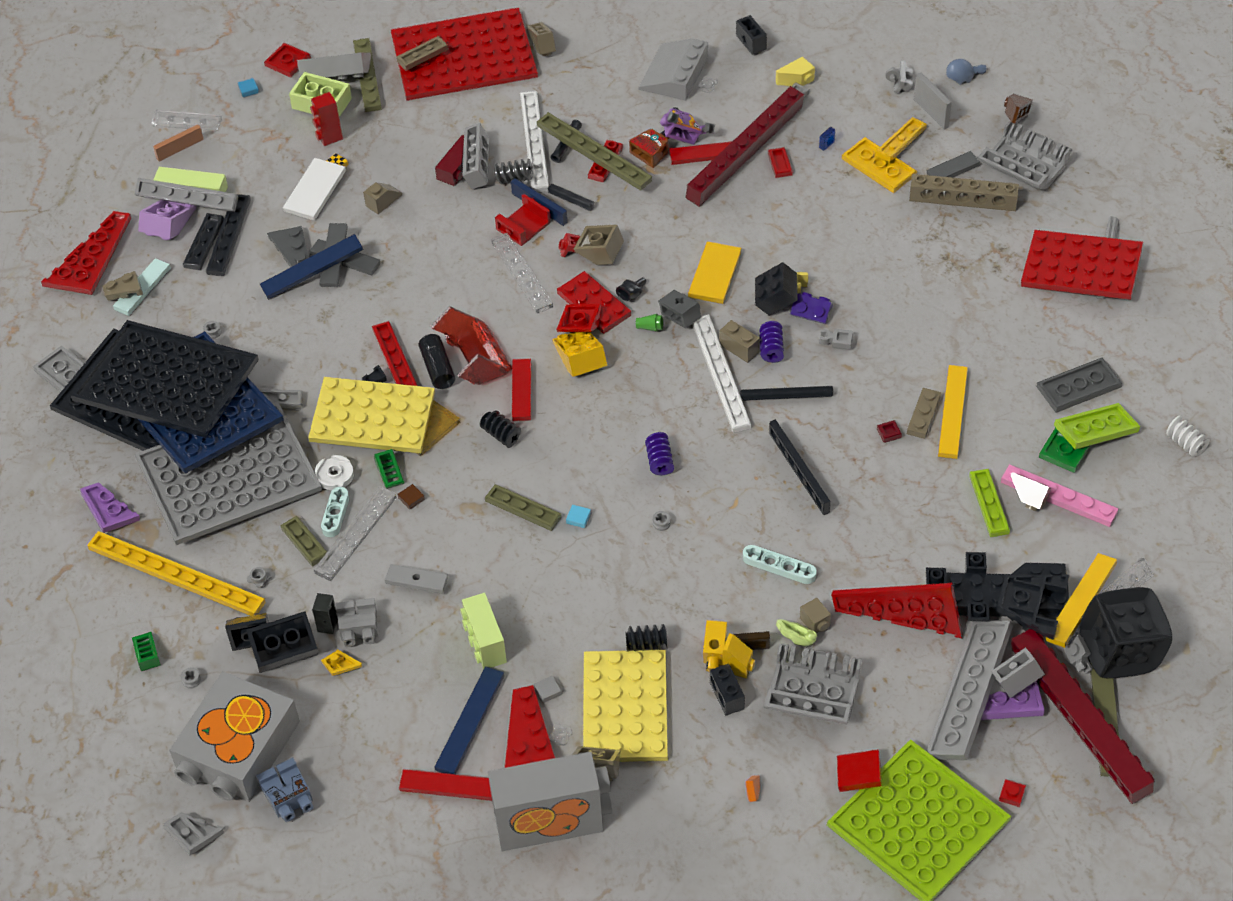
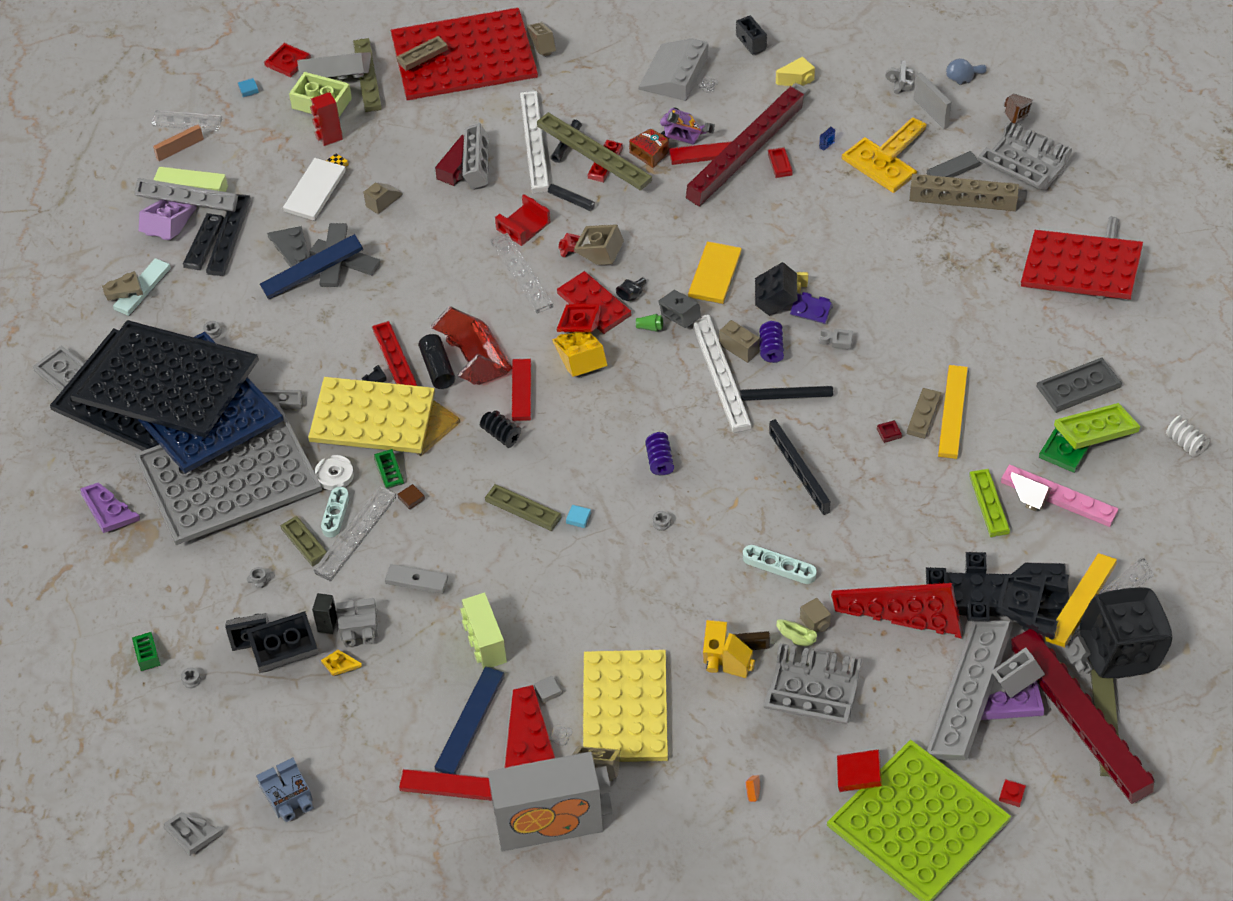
(88, 261): red wing -> none
(176, 574): yellow plate -> none
(234, 737): light grey brick -> none
(516, 171): dark grey piece -> none
(557, 213): dark blue tile -> none
(646, 637): black piece -> none
(727, 689): black brick -> none

